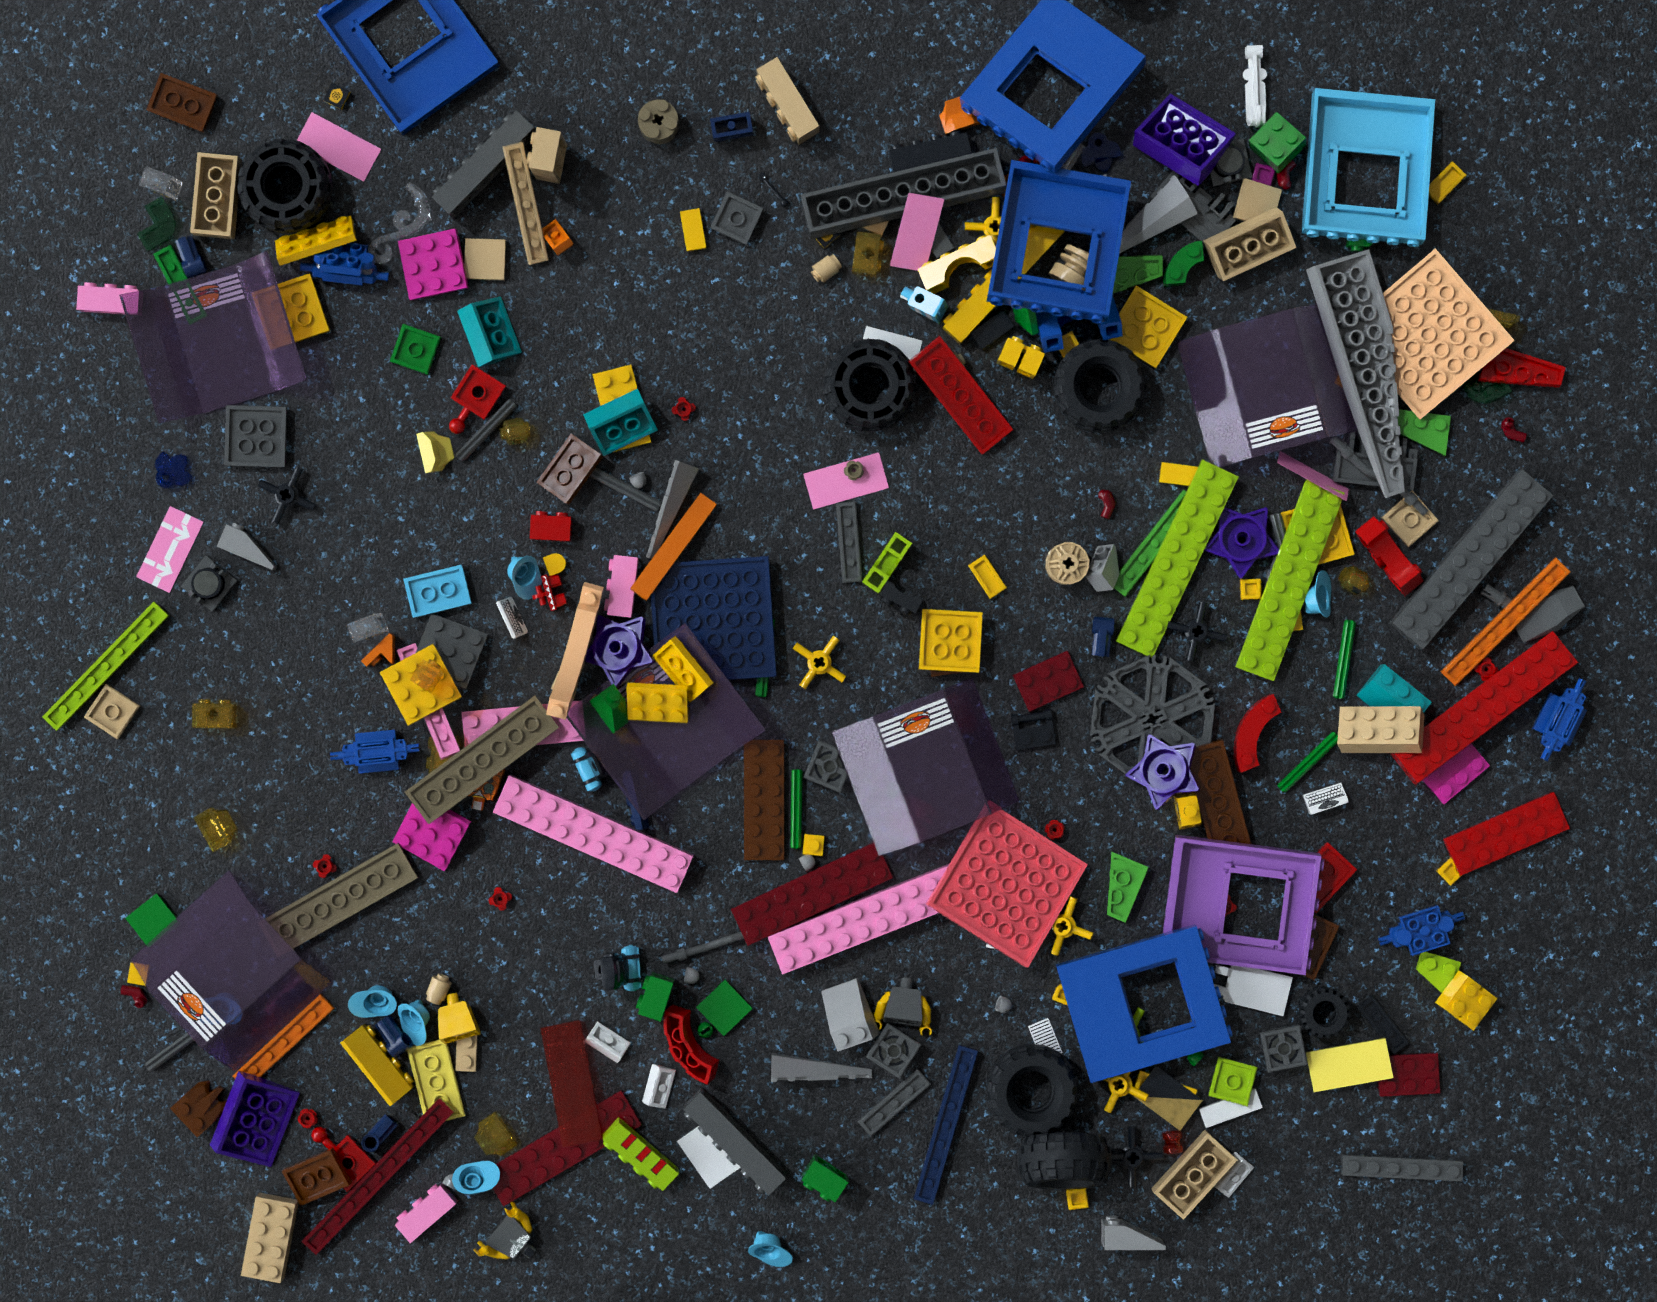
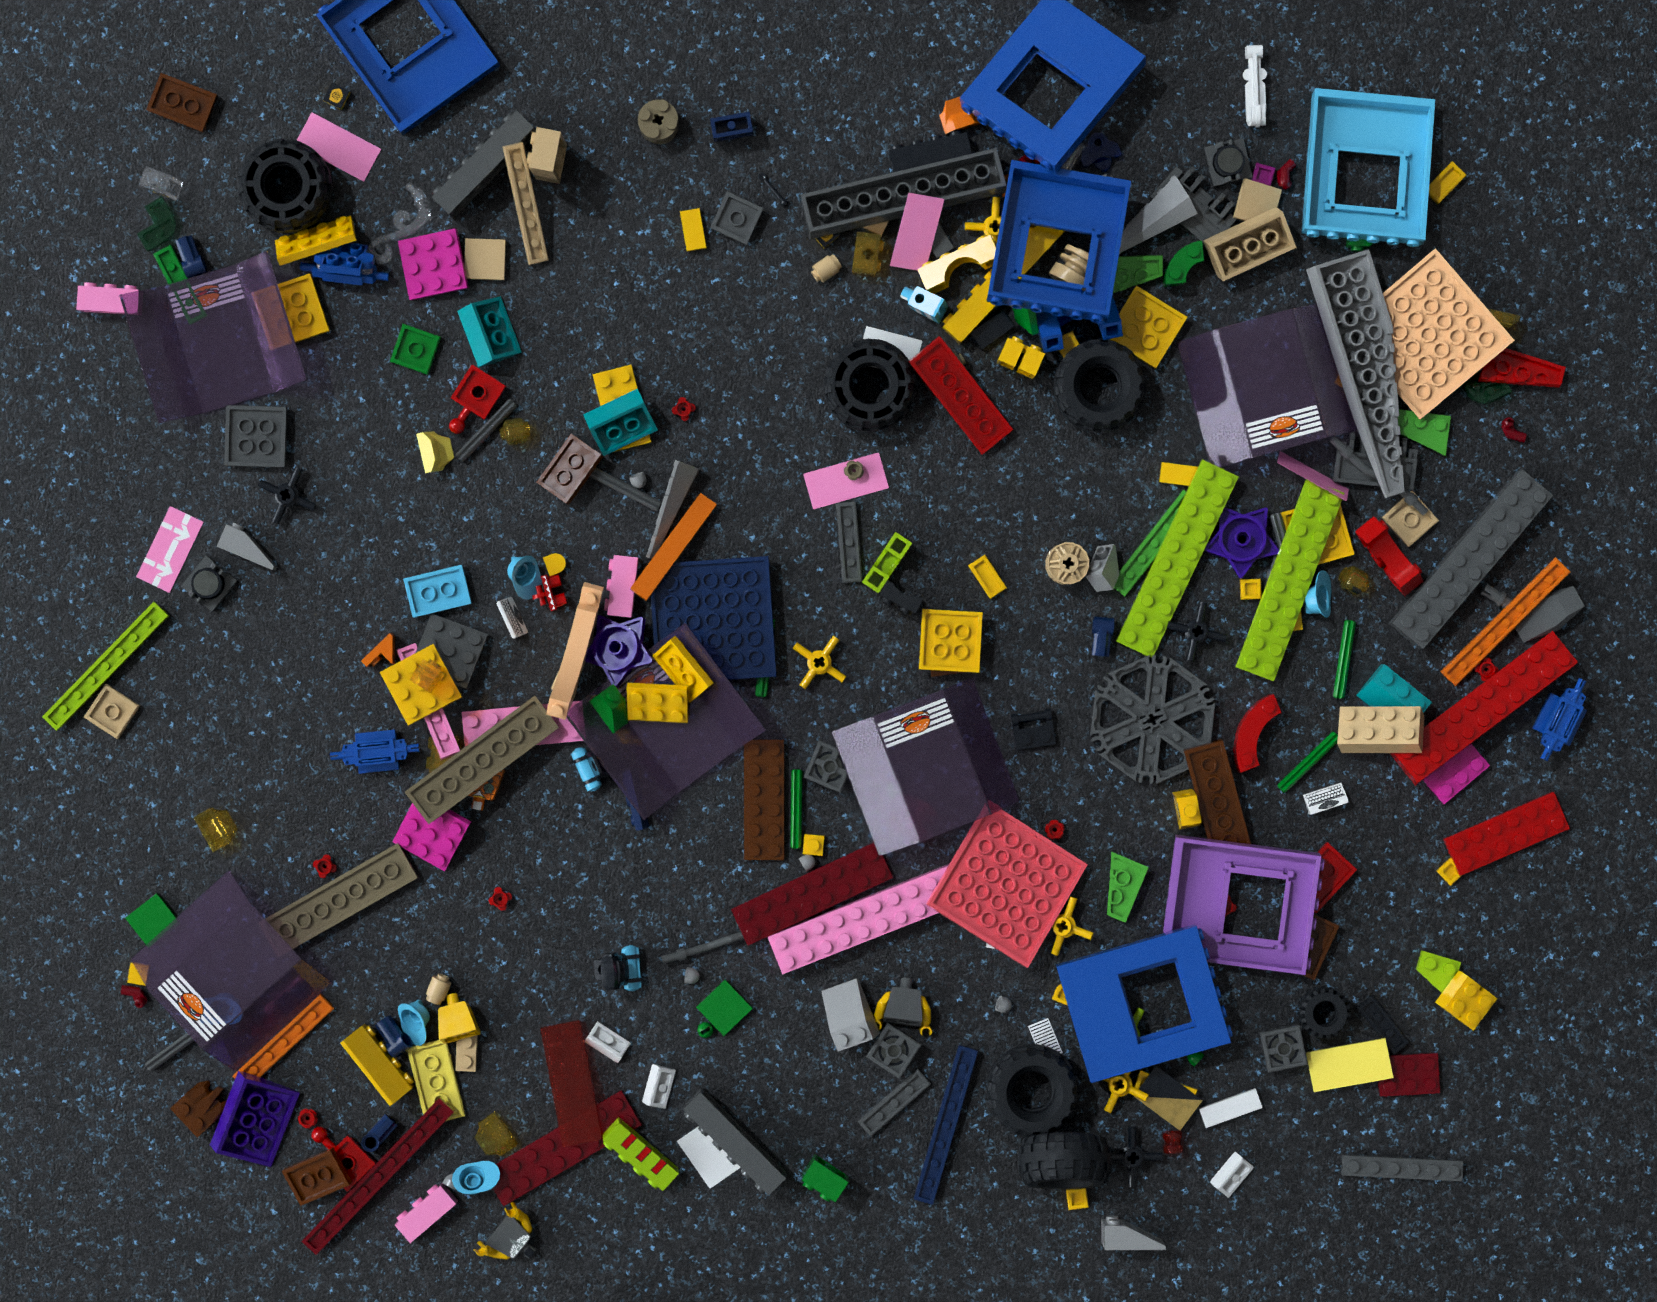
(174, 468): clear blue plate -> none
(201, 714): clear yellow brick -> none
(215, 196): tan brick -> none
(269, 1237): tan brick -> none
(367, 628): clear torso -> none
(372, 1002): medium azure piece -> none
(551, 527): red brick -> none
(556, 237): orange slope -> none
(593, 833): bright pink brick -> none
(656, 996): green brick -> none
(684, 1046): red brick -> none
(769, 1250): medium azure piece -> none
(787, 100): tan brick -> none
(797, 1068): light grey wedge -> none
(1048, 681): dark red plate -> none
(1109, 502): dark red arm -> none
(1151, 767): plate -> none
(1183, 139): dark purple slope -> none
(1194, 1174): tan brick -> none
(1232, 1081): lime tile -> none
(1255, 988): white tile -> none
(1277, 142): green brick -> none
(1422, 930): blue piece -> none

